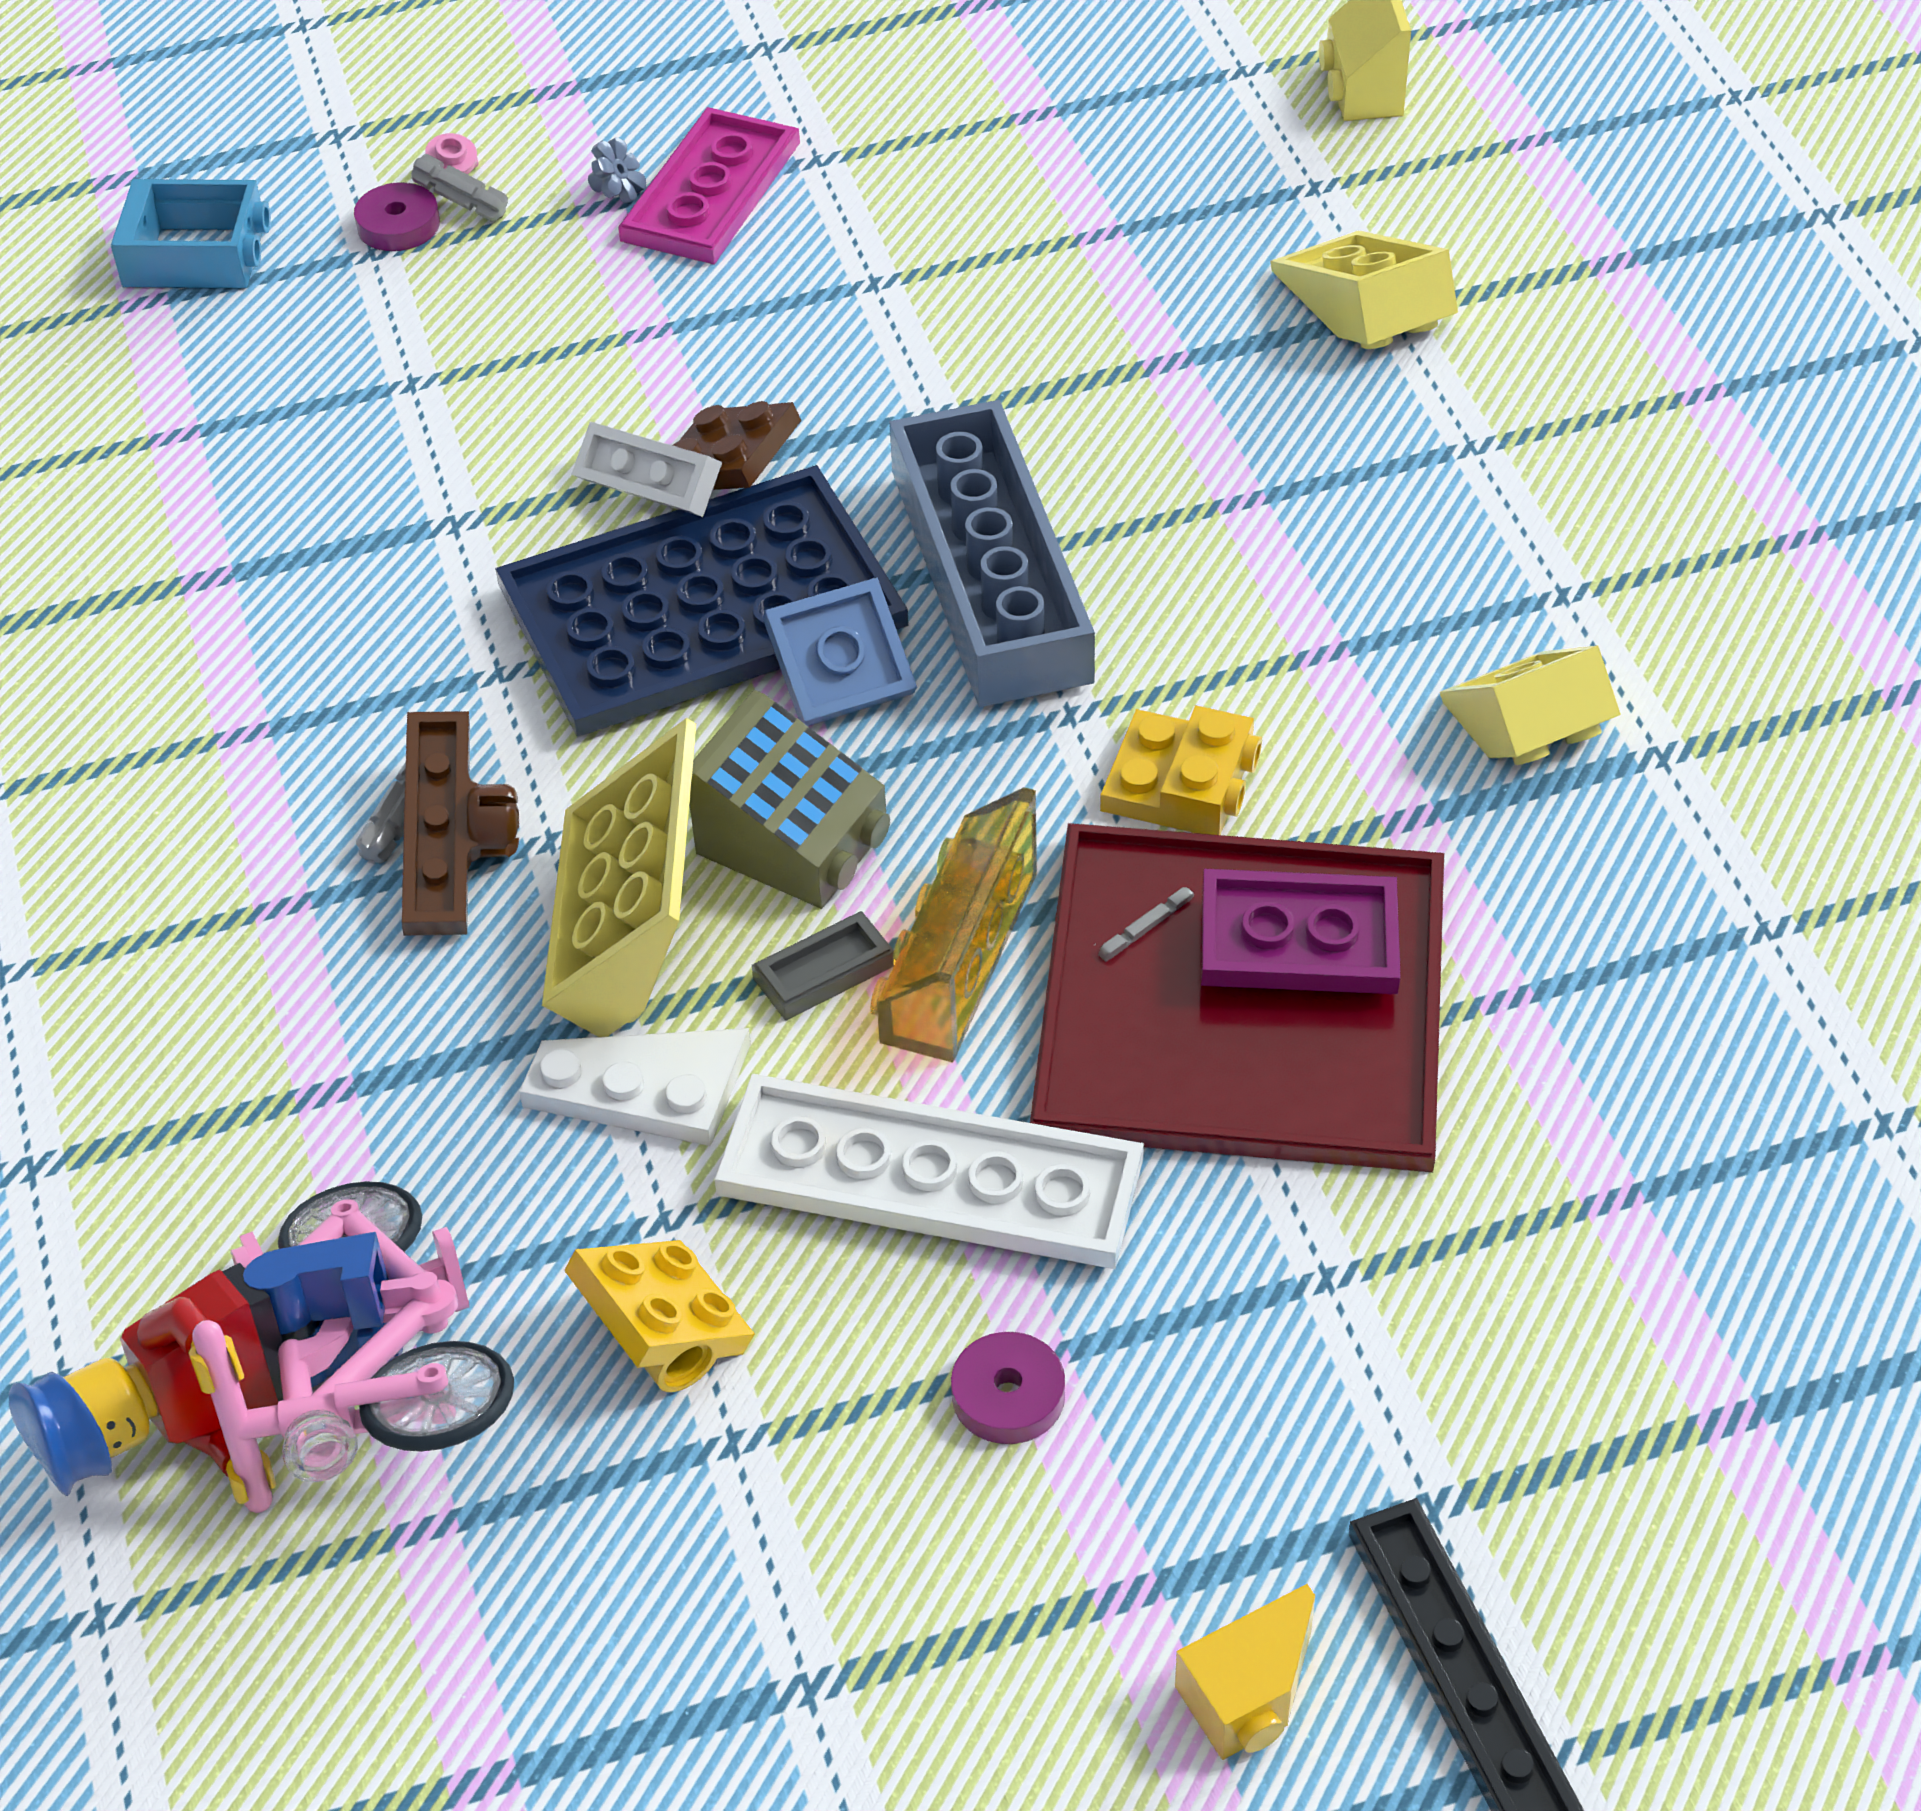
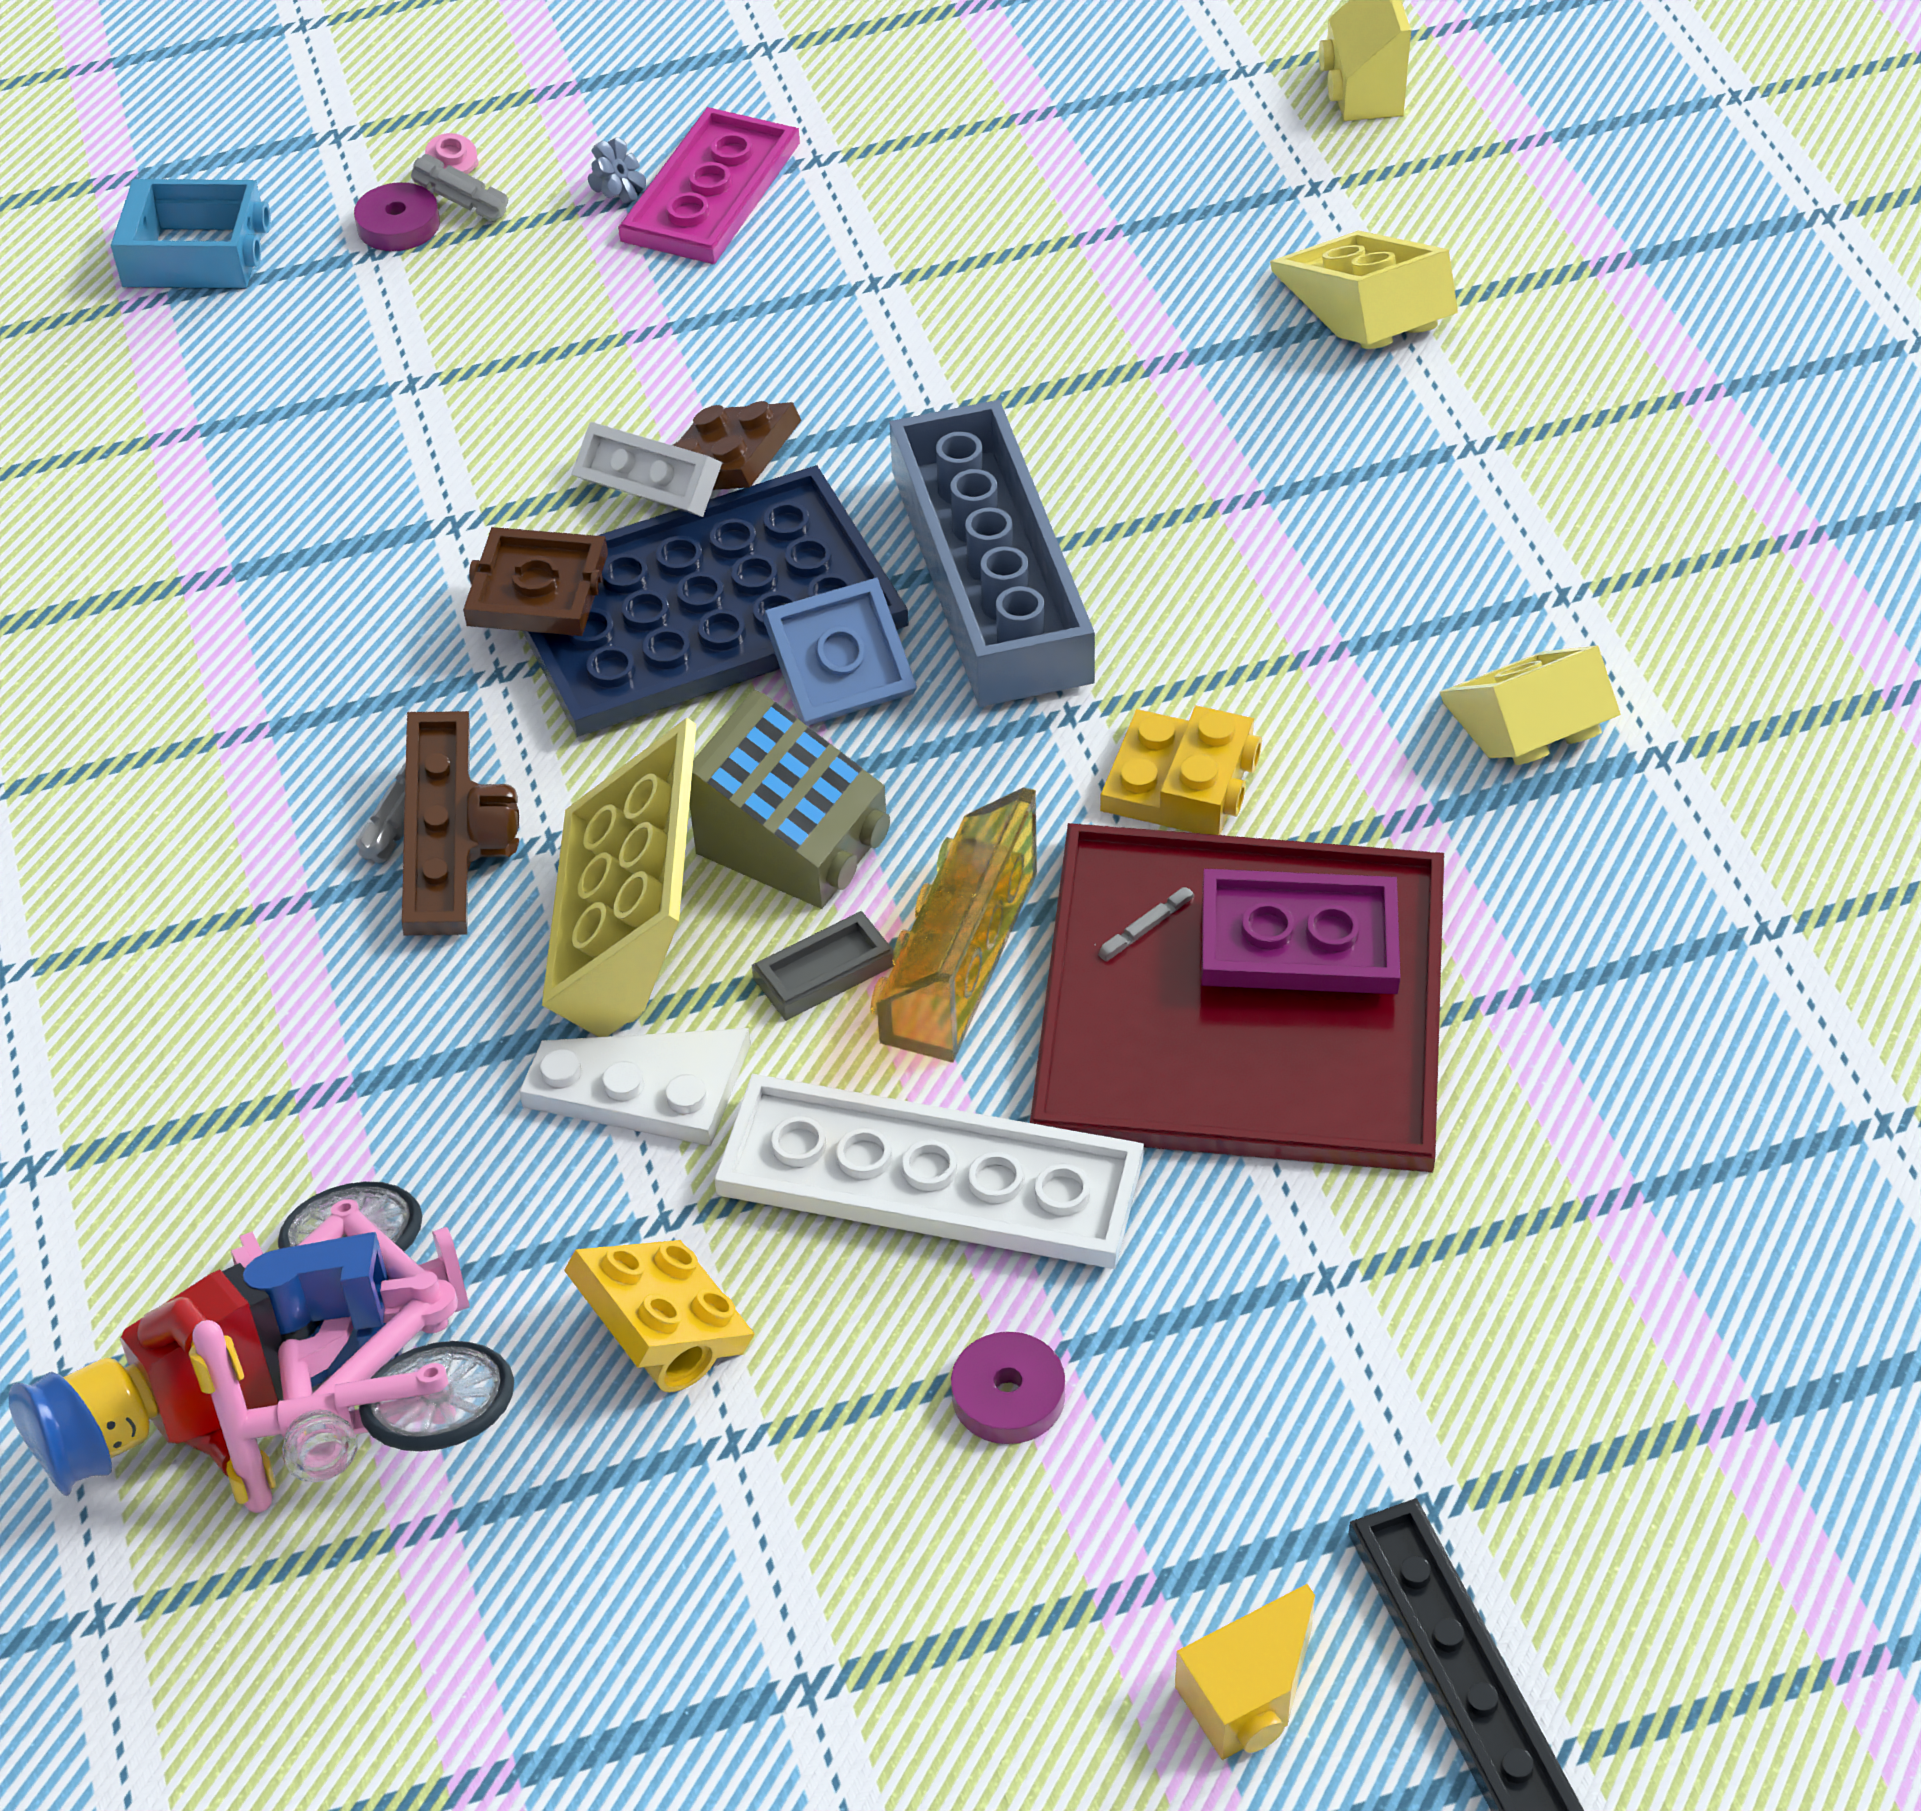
(535, 581): none -> reddish brown plate

